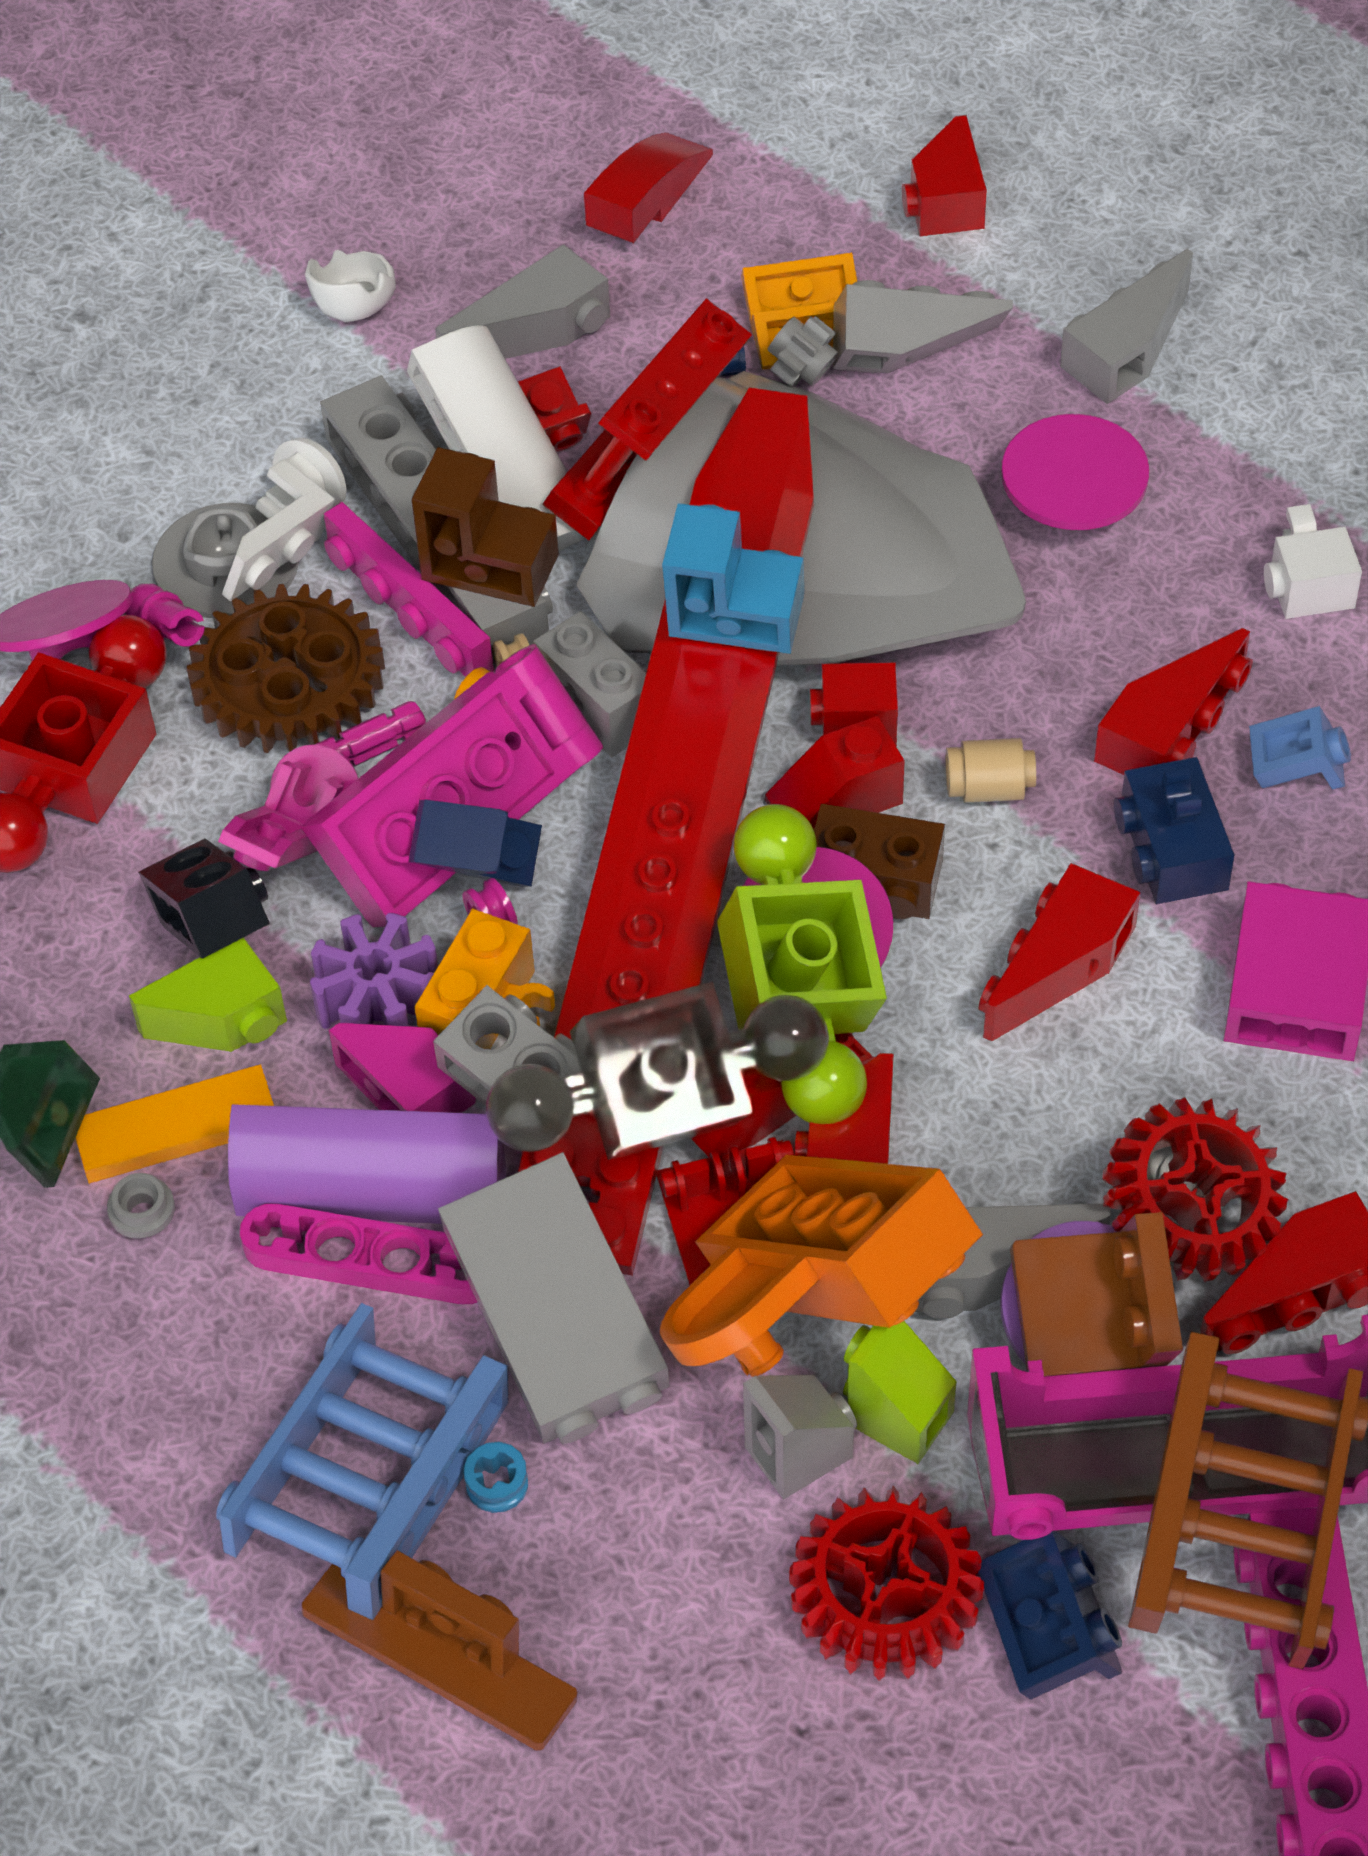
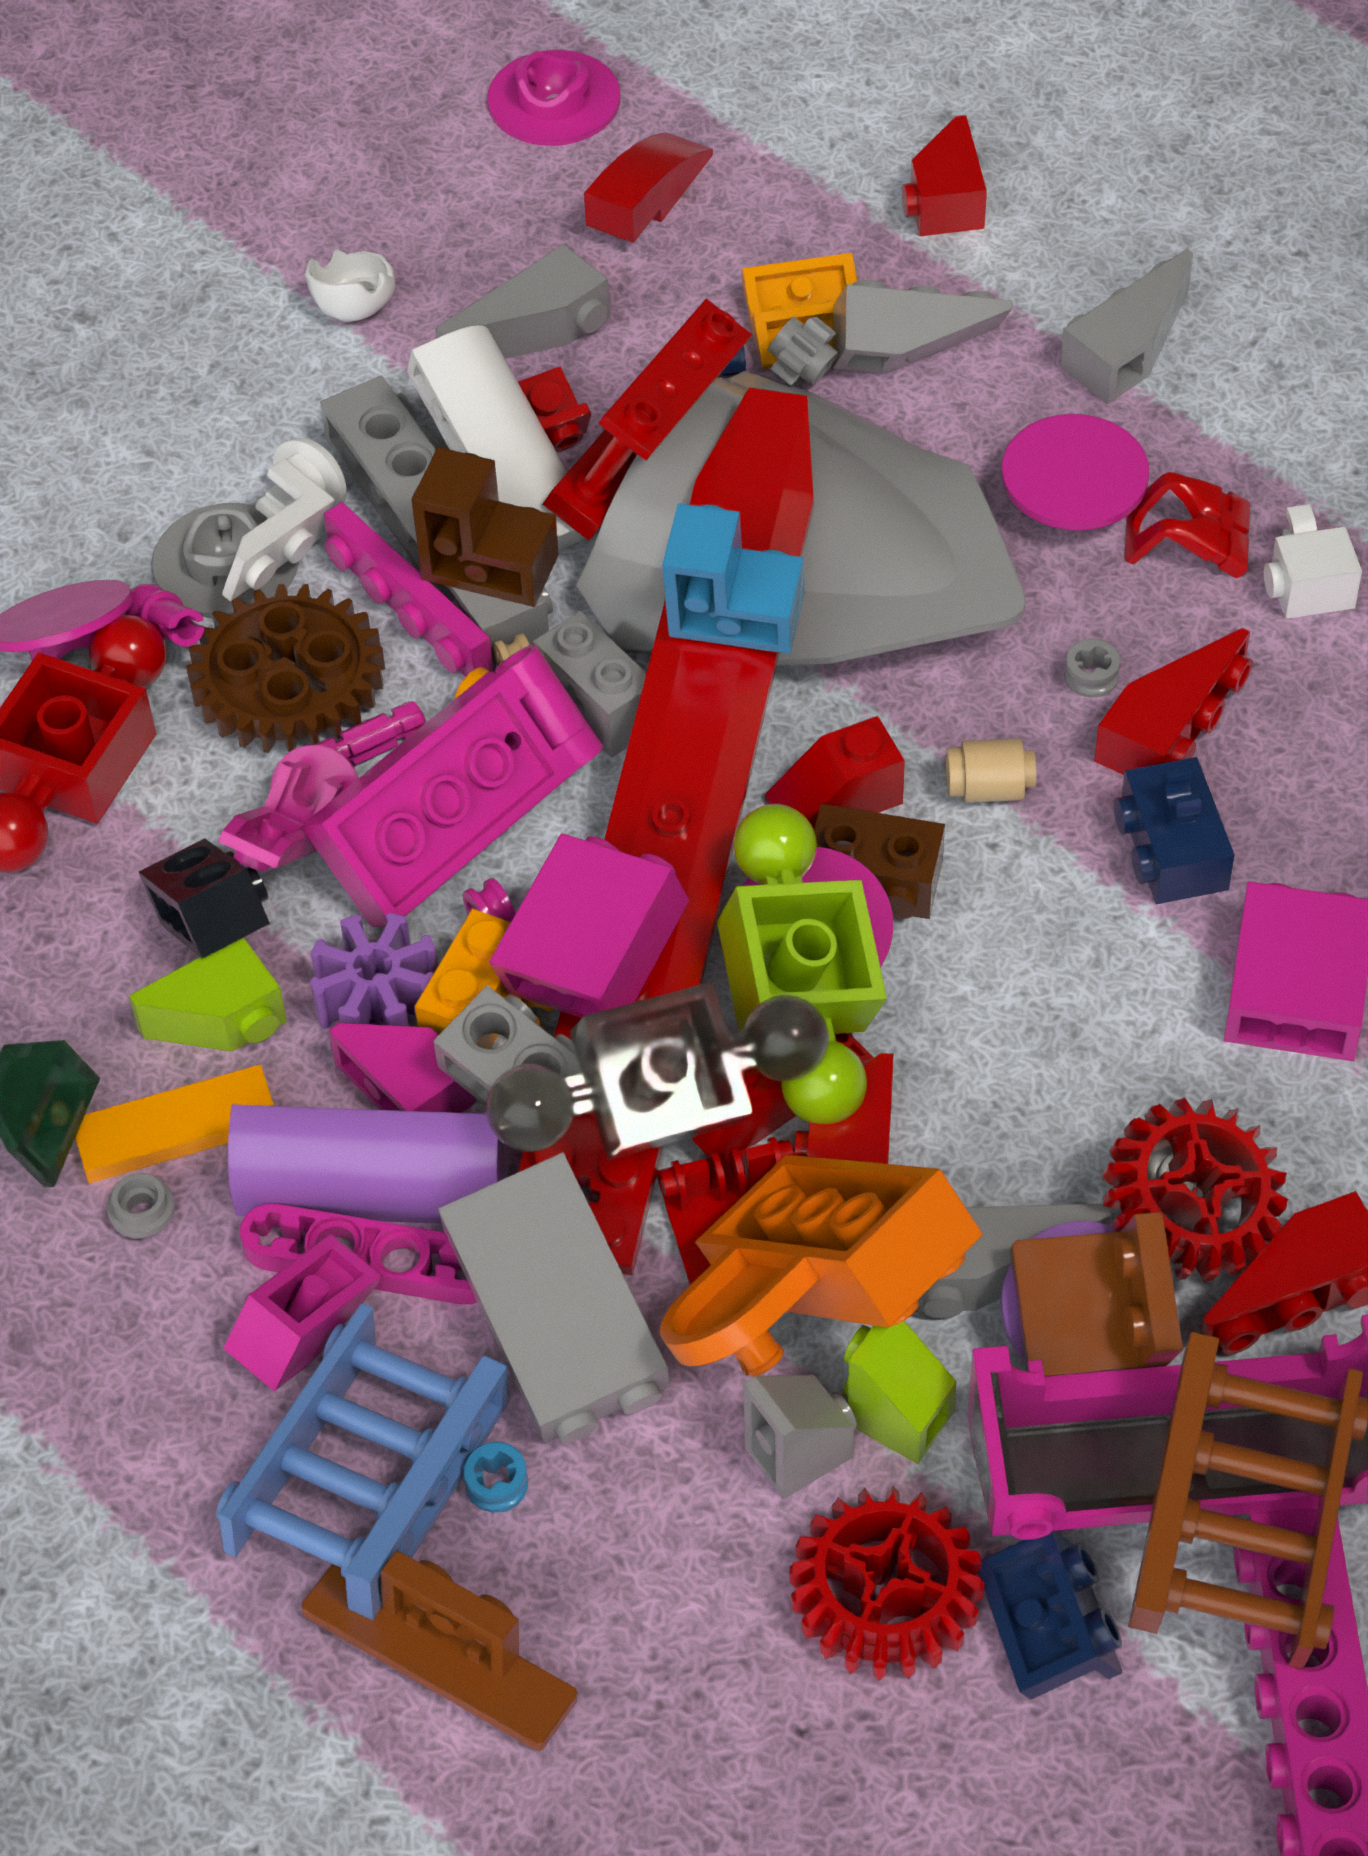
(297, 1310): none -> dark pink slope
(475, 842): dark blue slope -> none
(584, 104): none -> dark pink piece
(589, 927): none -> dark pink brick
(855, 694): red brick -> none
(1070, 946): red slope -> none
(1101, 680): none -> light grey bush
(1213, 533): none -> red piece
(1298, 748): medium blue bracket -> none

